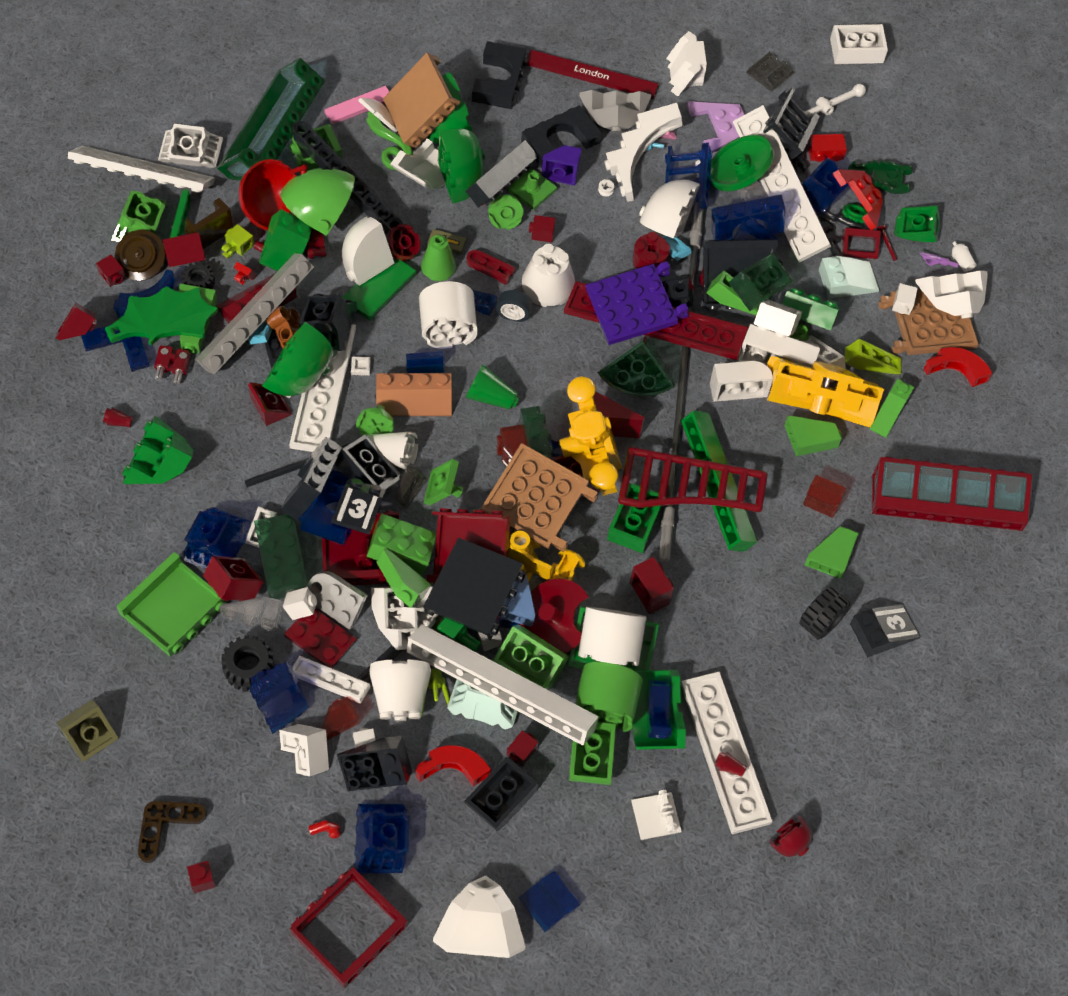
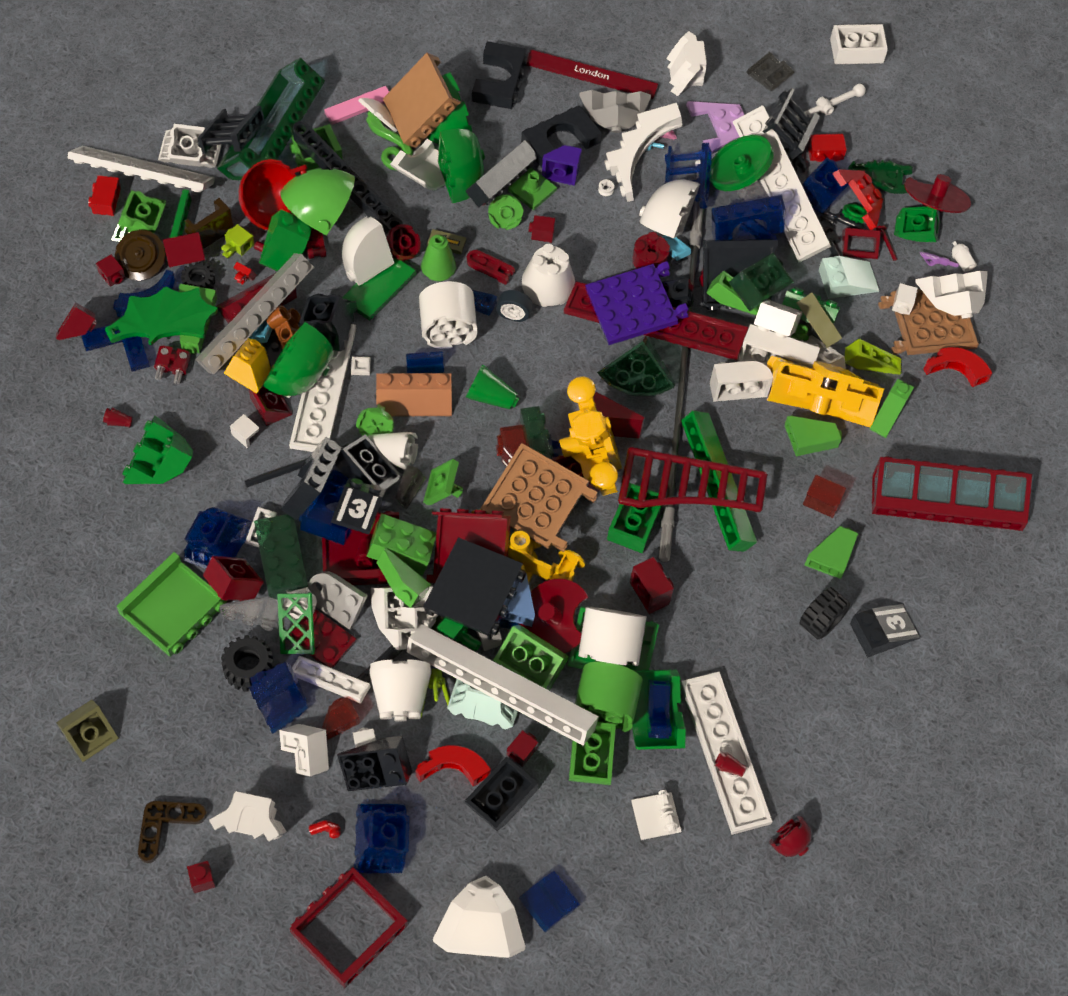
(105, 195): none -> red brick
(231, 130): none -> black fence
(243, 430): none -> white panel
(249, 365): none -> yellow slope
(250, 816): none -> white slope
(283, 633): none -> green window
(819, 320): none -> olive tile
(940, 195): none -> dark red piece

